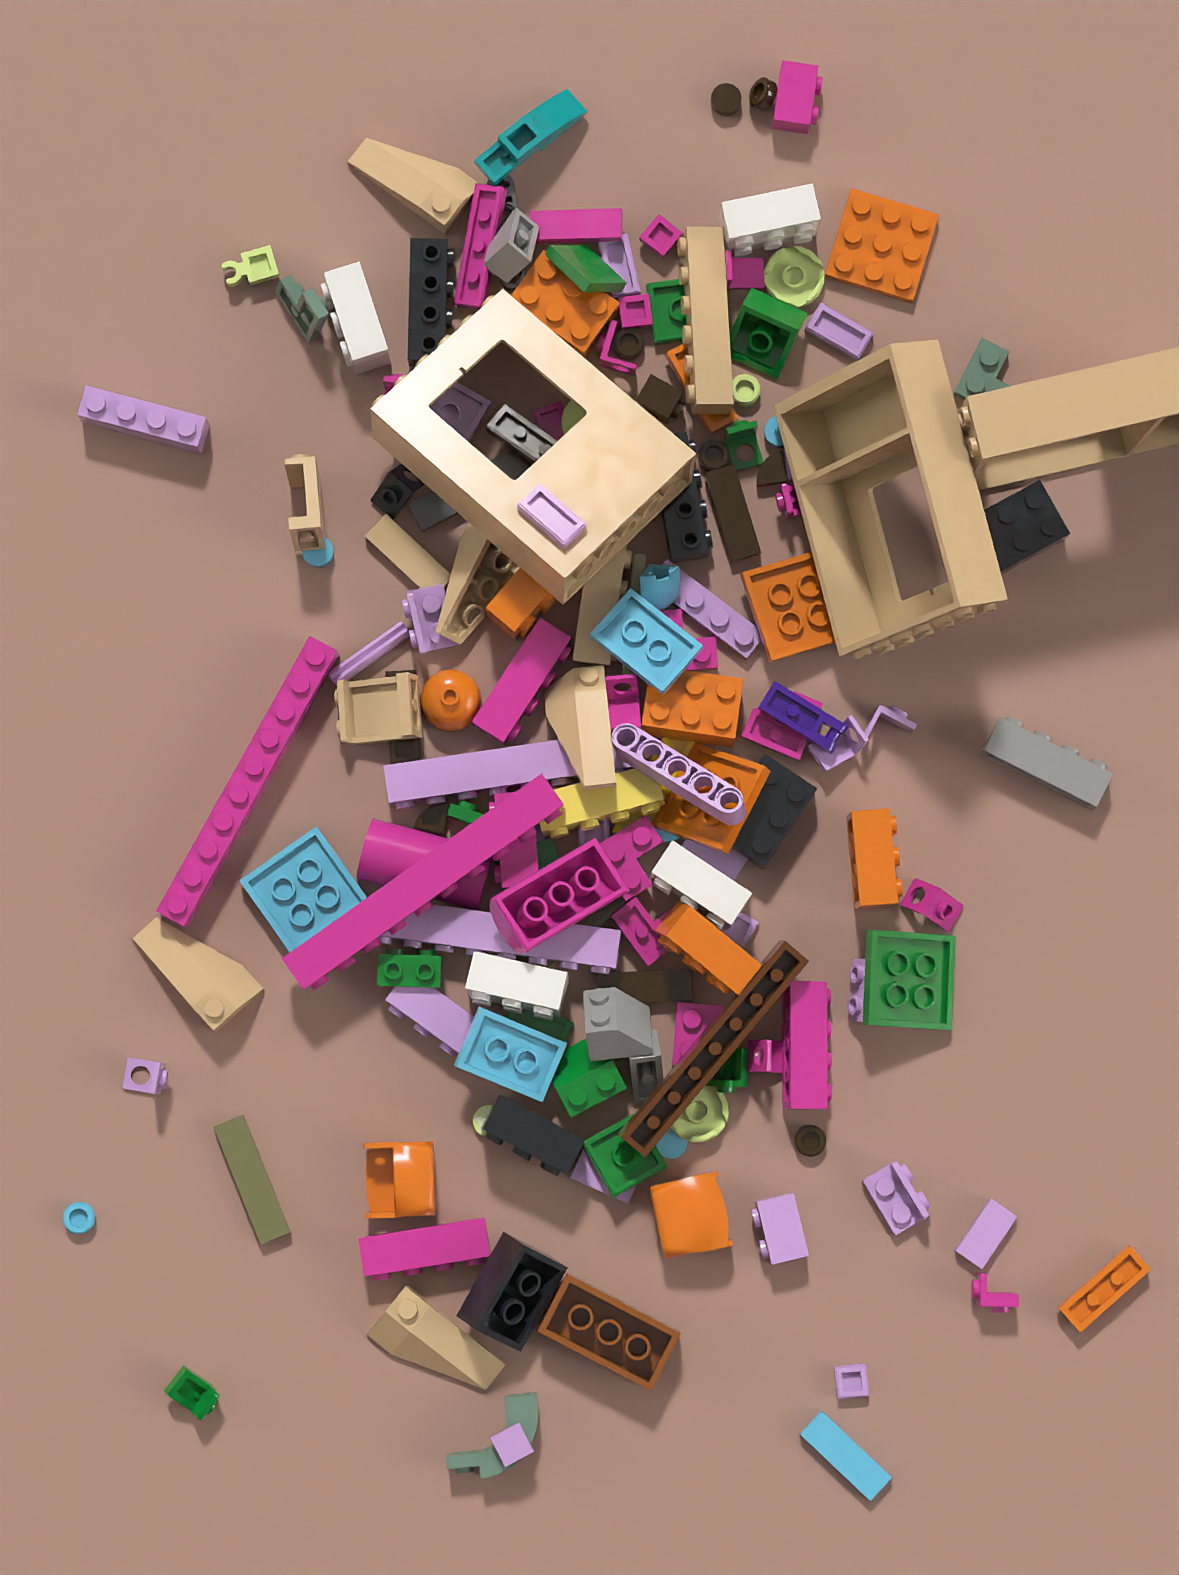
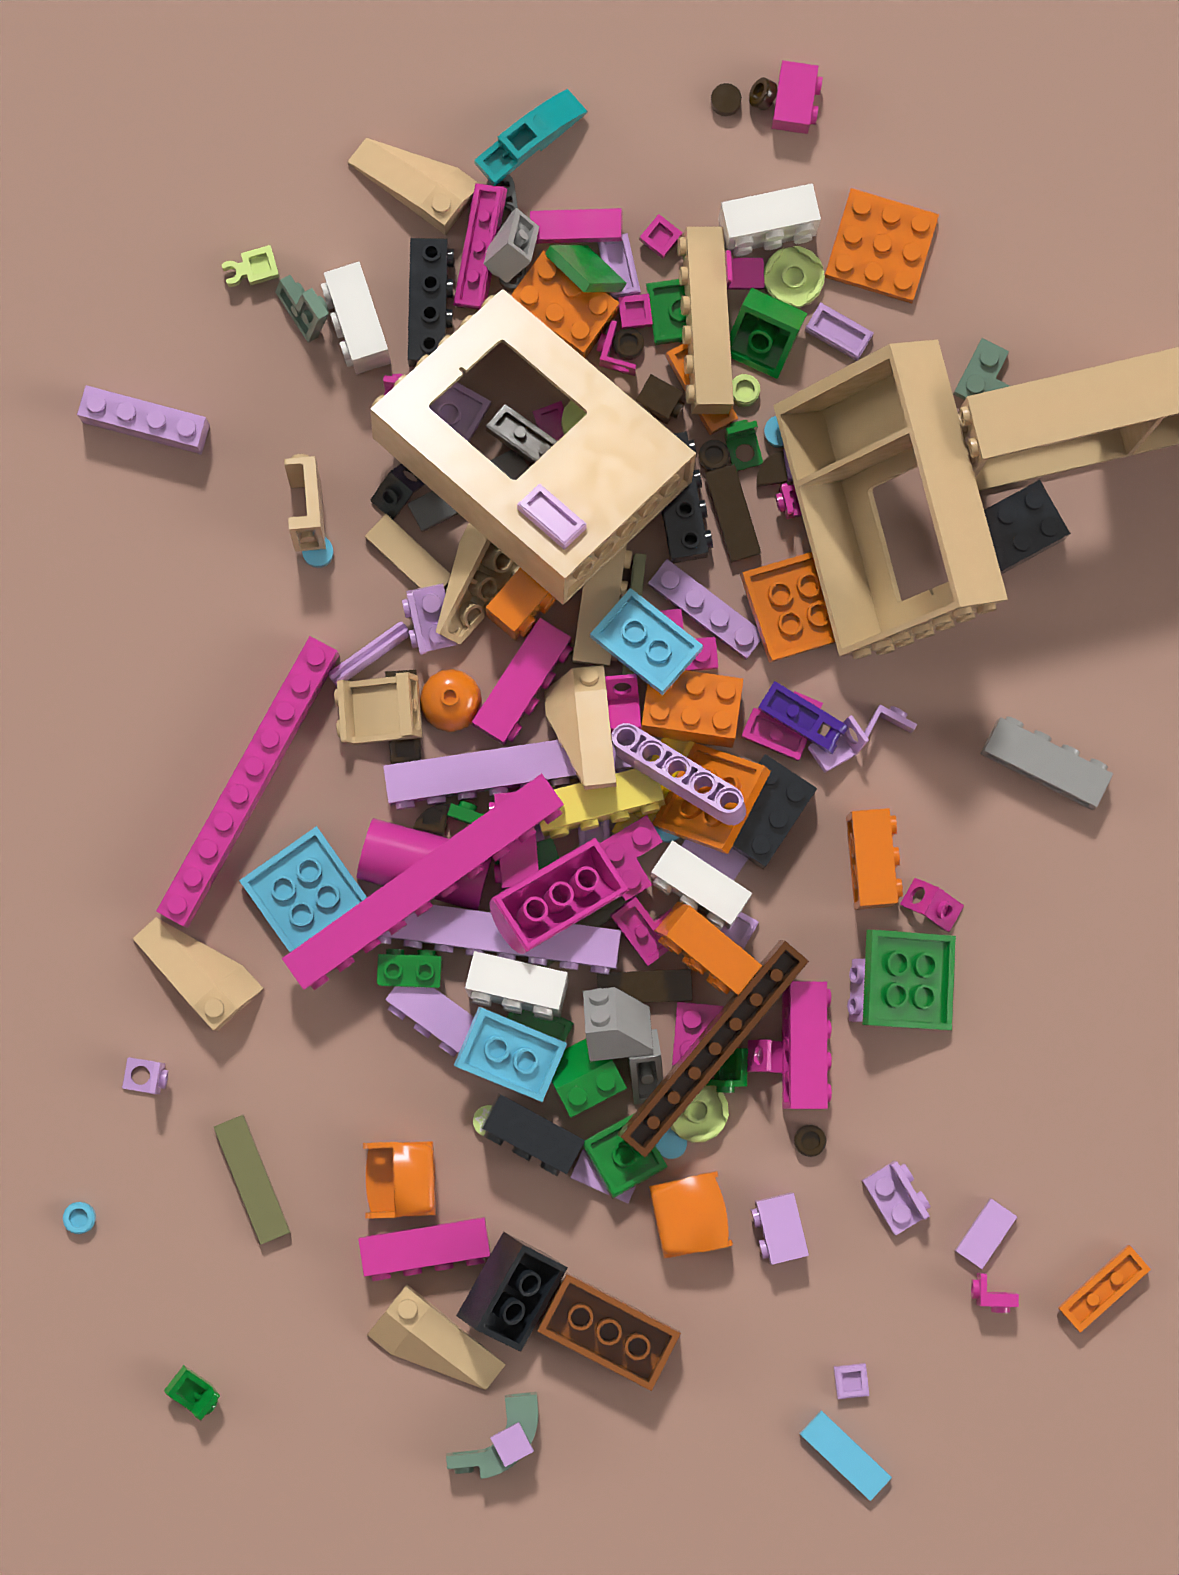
(660, 585): medium azure brick -> none

